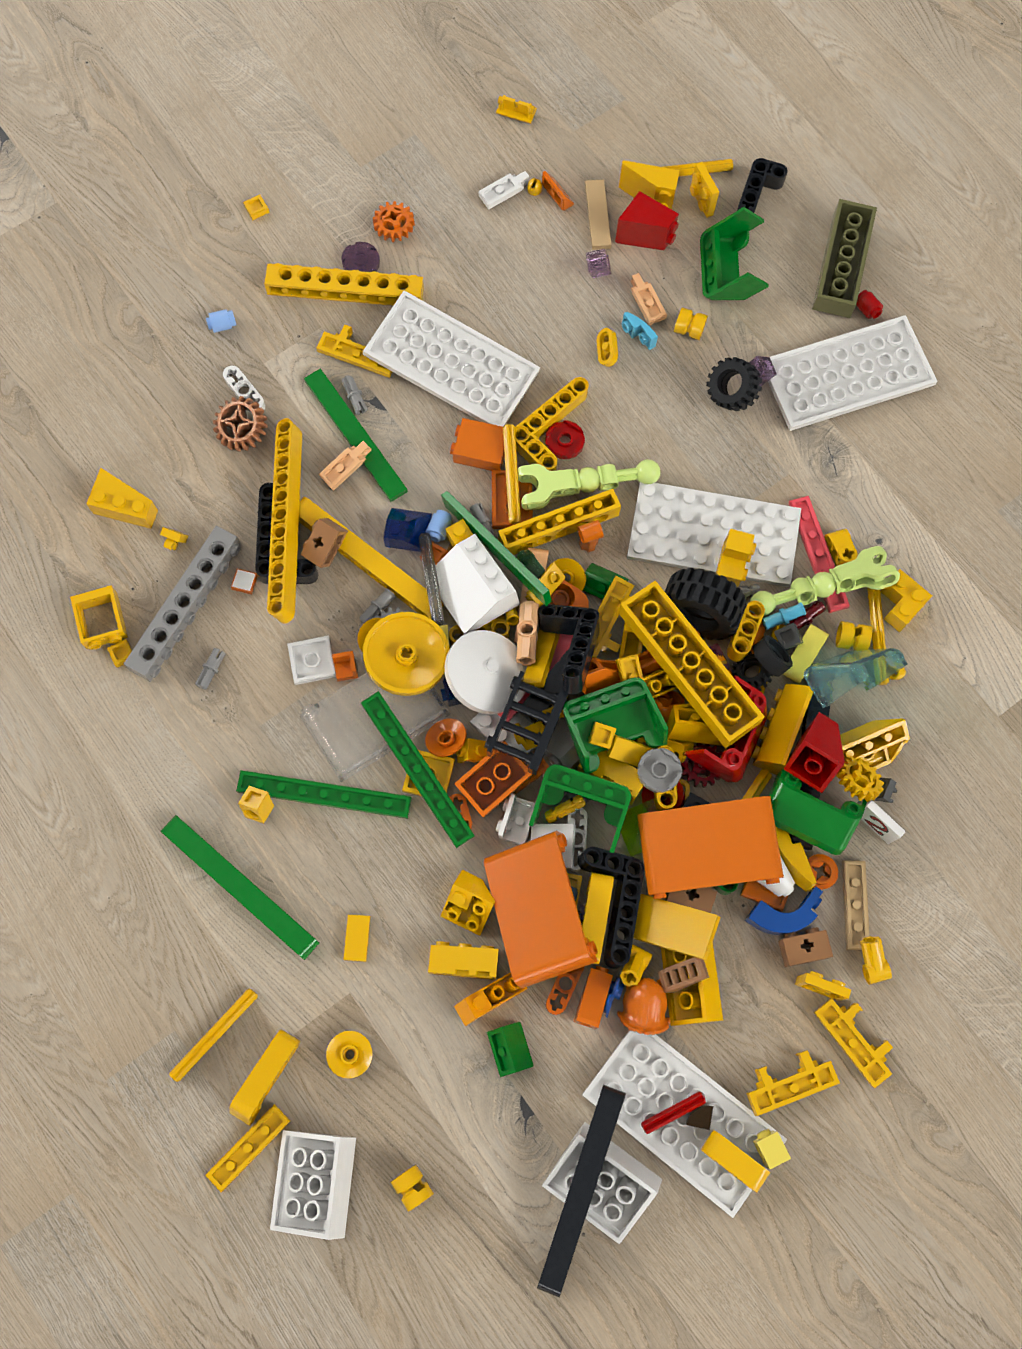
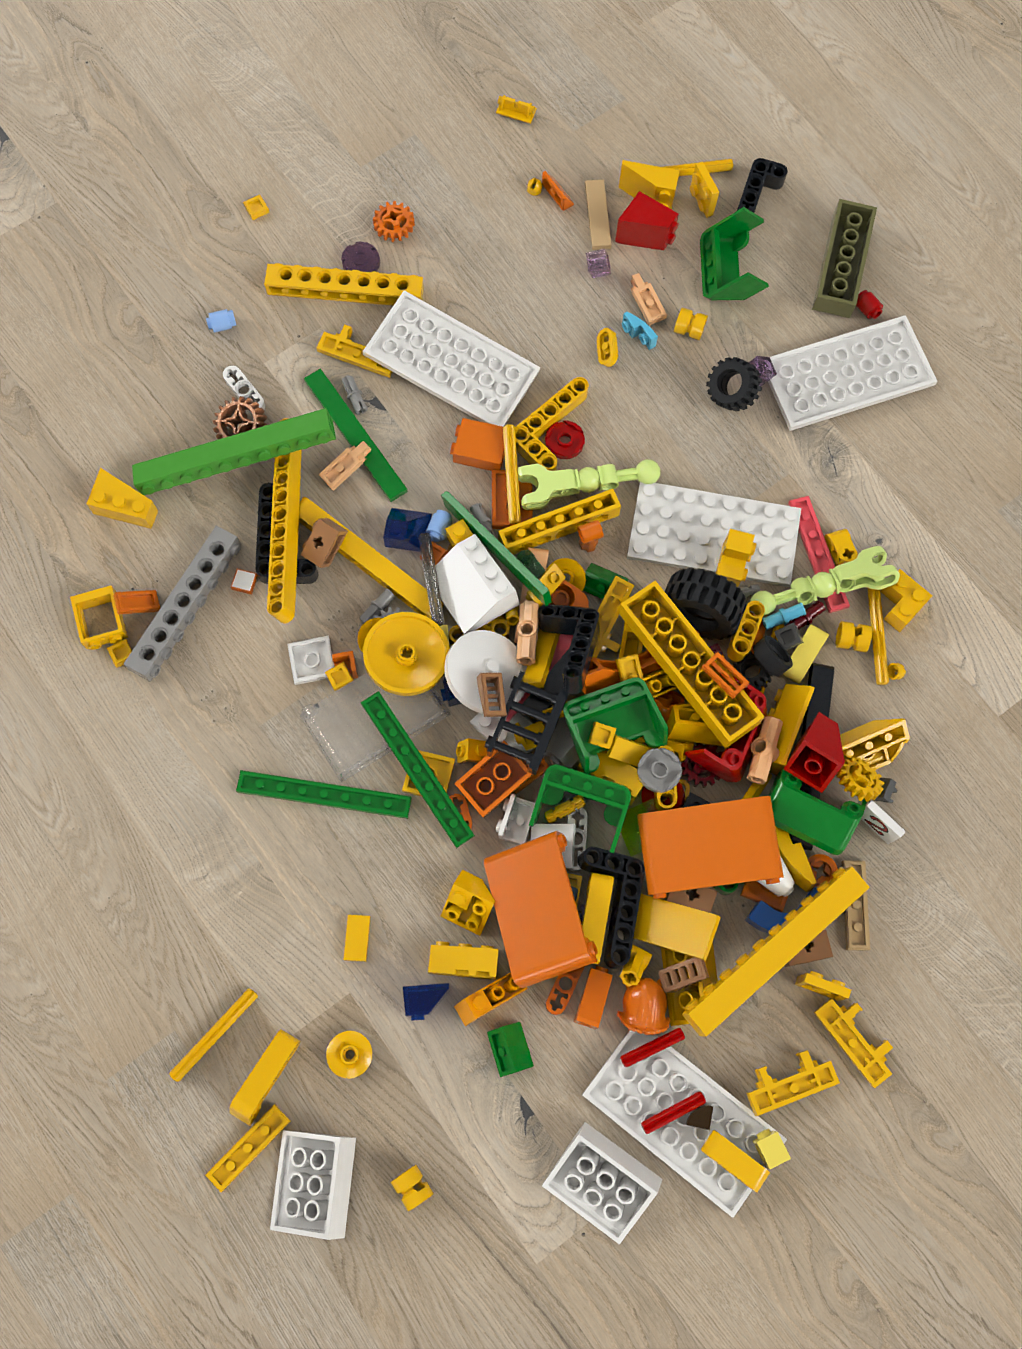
(136, 602): none -> orange tile
(173, 538): yellow tile -> none
(210, 669): light grey axle -> none
(233, 452): none -> bright green brick
(240, 887): green beam -> none
(256, 804): yellow brick -> none
(339, 676): none -> yellow tile
(423, 999): none -> clear blue slope
(441, 732): orange dish -> none
(495, 678): none -> medium nougat slope
(503, 189): white hinge -> none
(581, 1191): black beam -> none
(615, 991): blue plate -> none
(652, 1047): none -> red axle
(717, 656): none -> orange tile
(764, 750): none -> light nougat piece
(775, 951): none -> yellow brick
(845, 671): clear light blue windscreen -> none
(876, 966): yellow piece -> none

